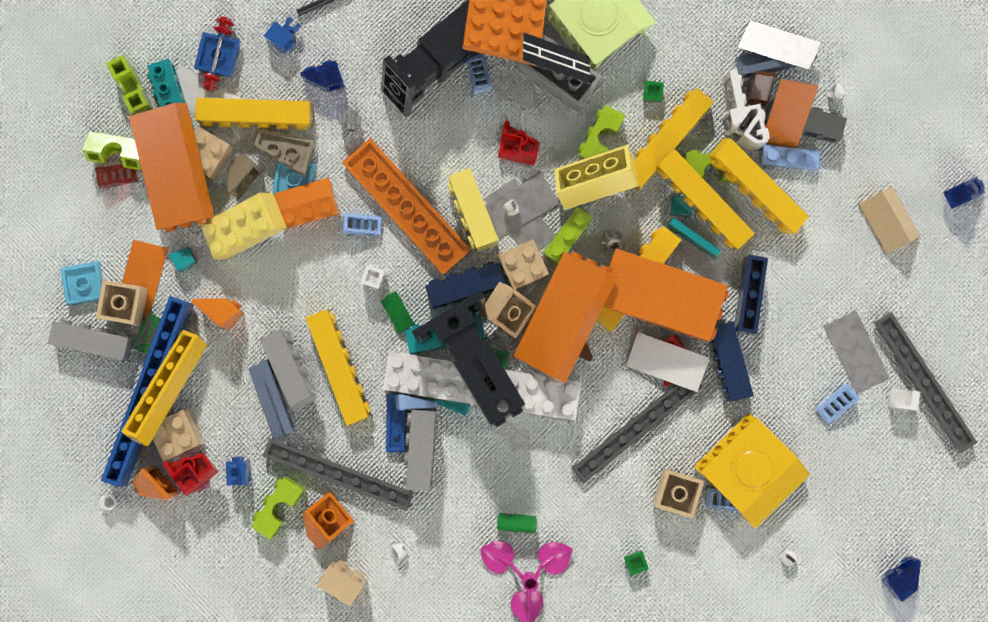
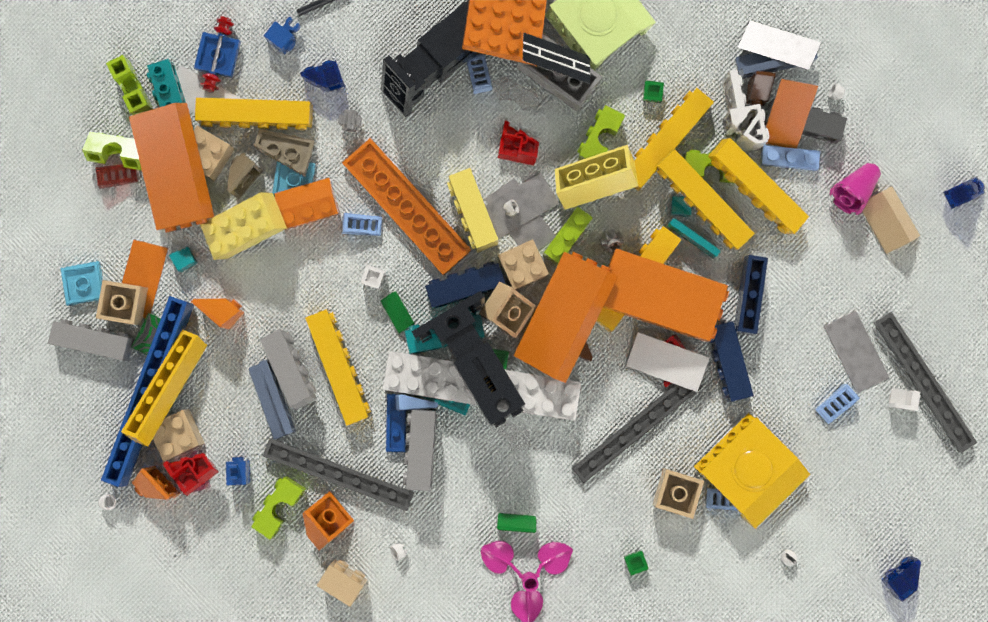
(855, 190): none -> dark pink cone

